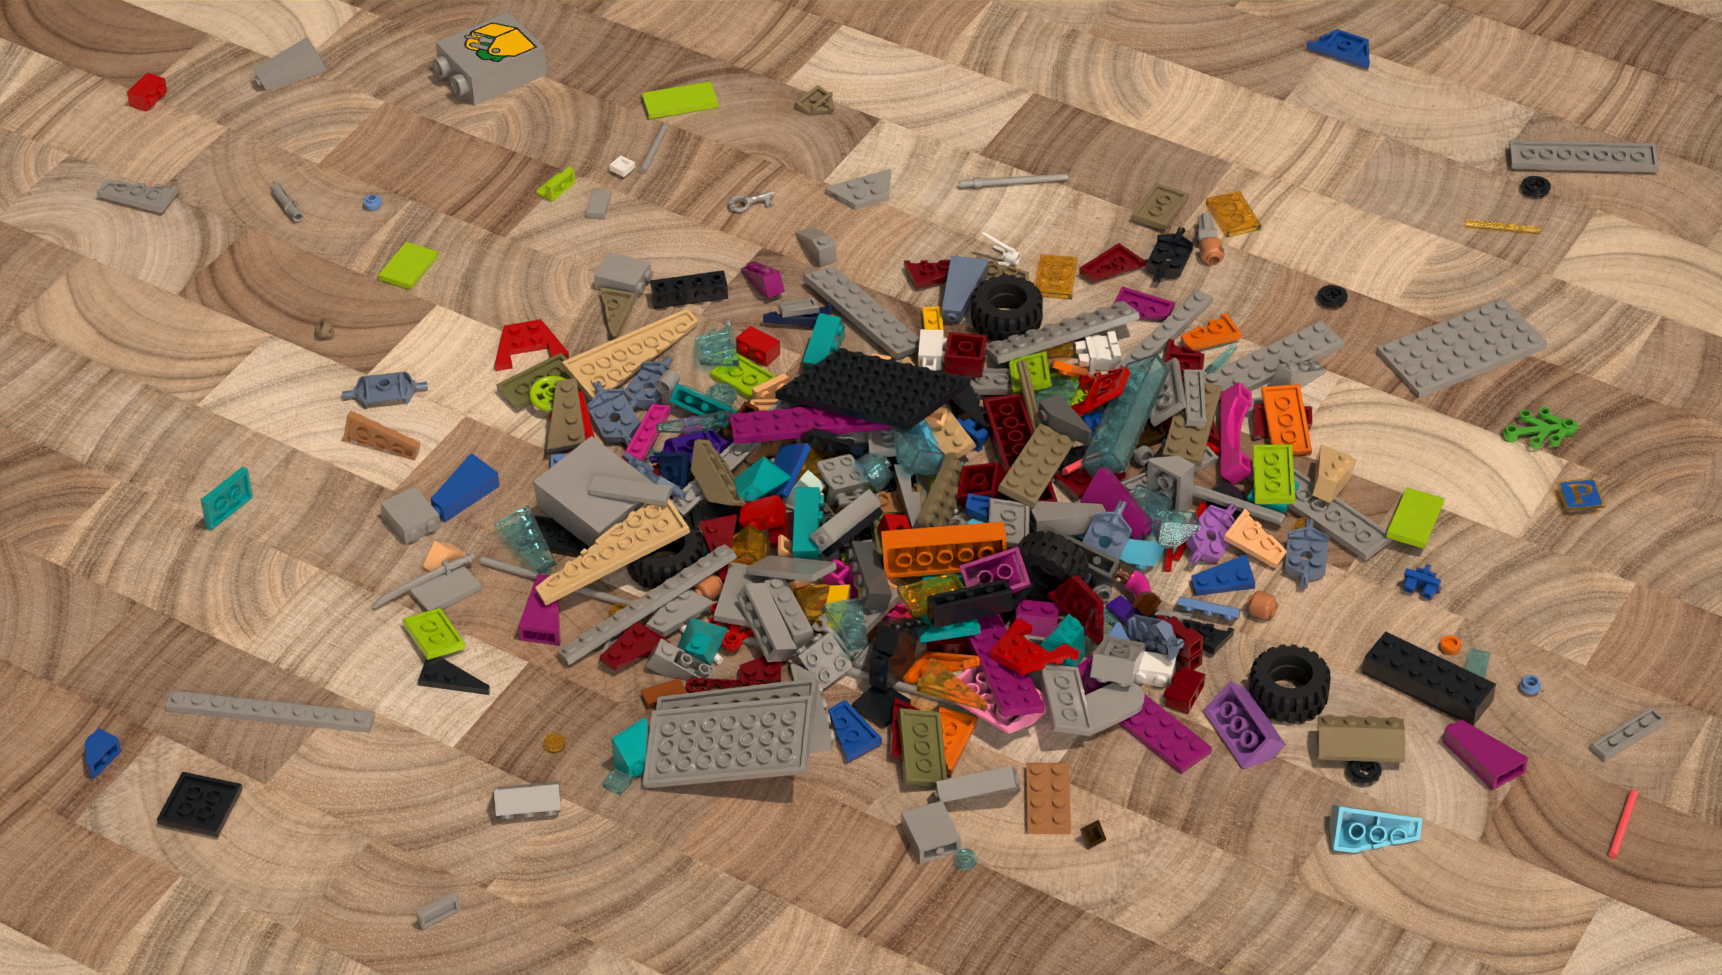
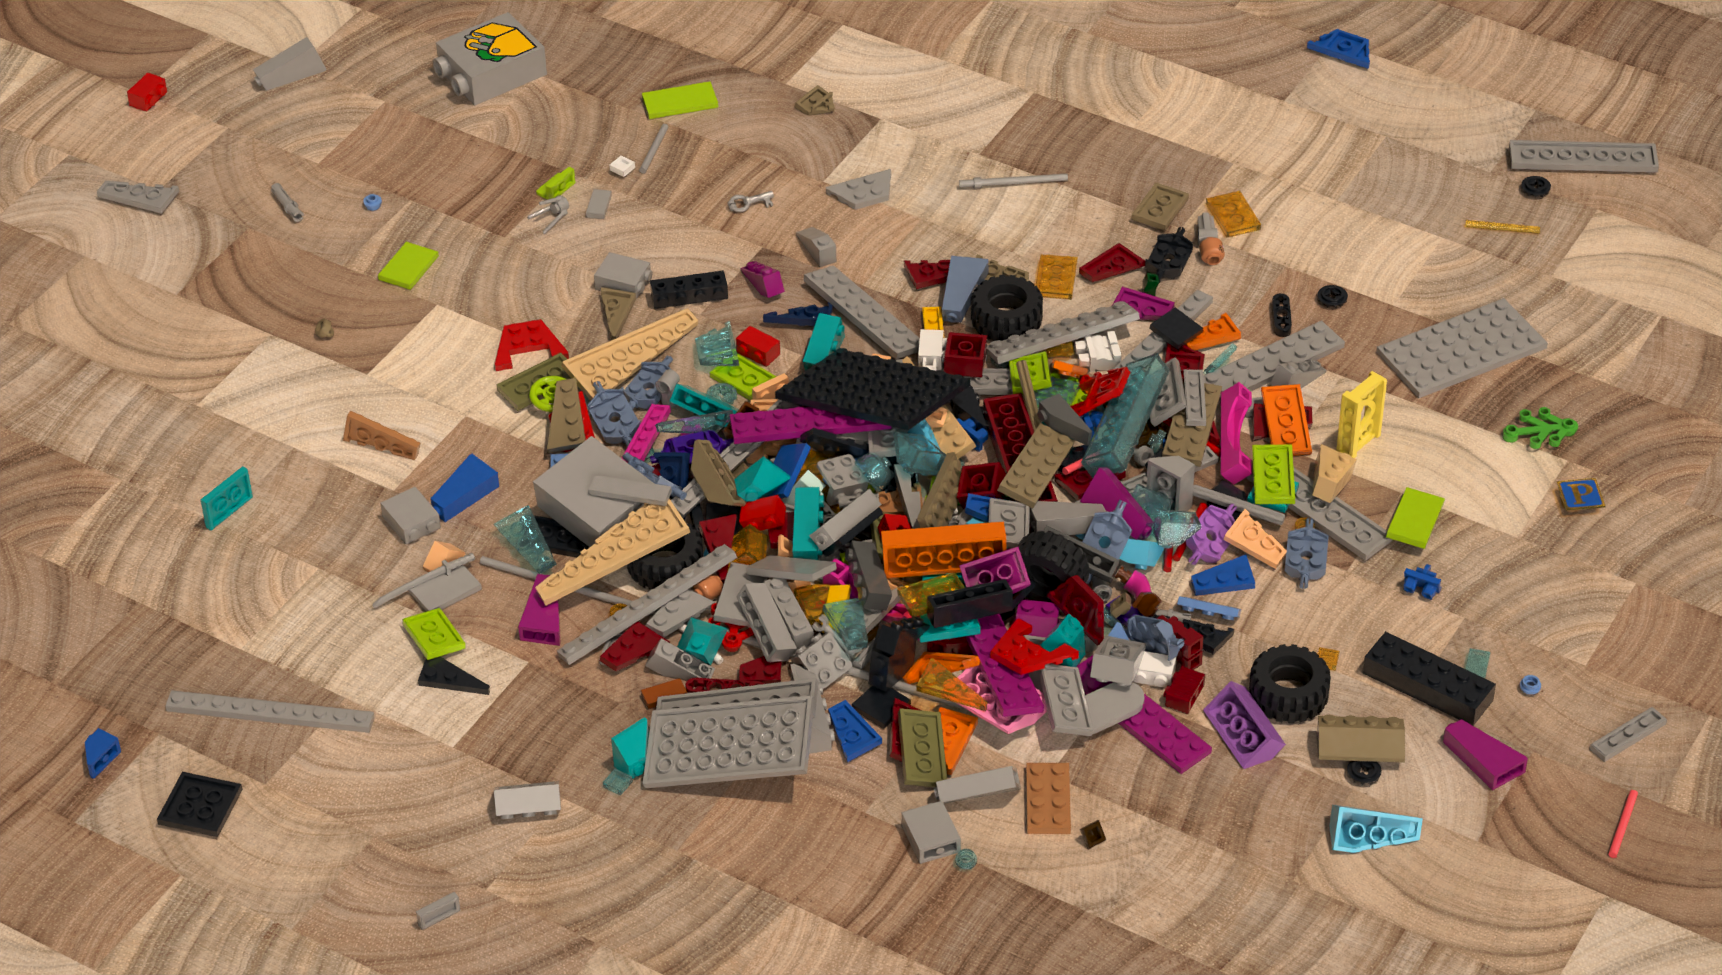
(398, 387): sand blue plate -> none
(554, 743): clear yellow tile -> none
(558, 205): none -> light grey plant
(798, 307): light grey tile -> none
(1010, 256): white plant -> none
(1120, 605): none -> dark tan plate
(1150, 284): none -> dark green piece
(1156, 440): none -> clear light blue plate
(1176, 328): none -> black tile
(1262, 605): nougat head -> none
(1278, 320): none -> black beam
(1330, 657): none -> clear yellow tile
(1352, 432): none -> light yellow fence
(1450, 645): orange tile -> none

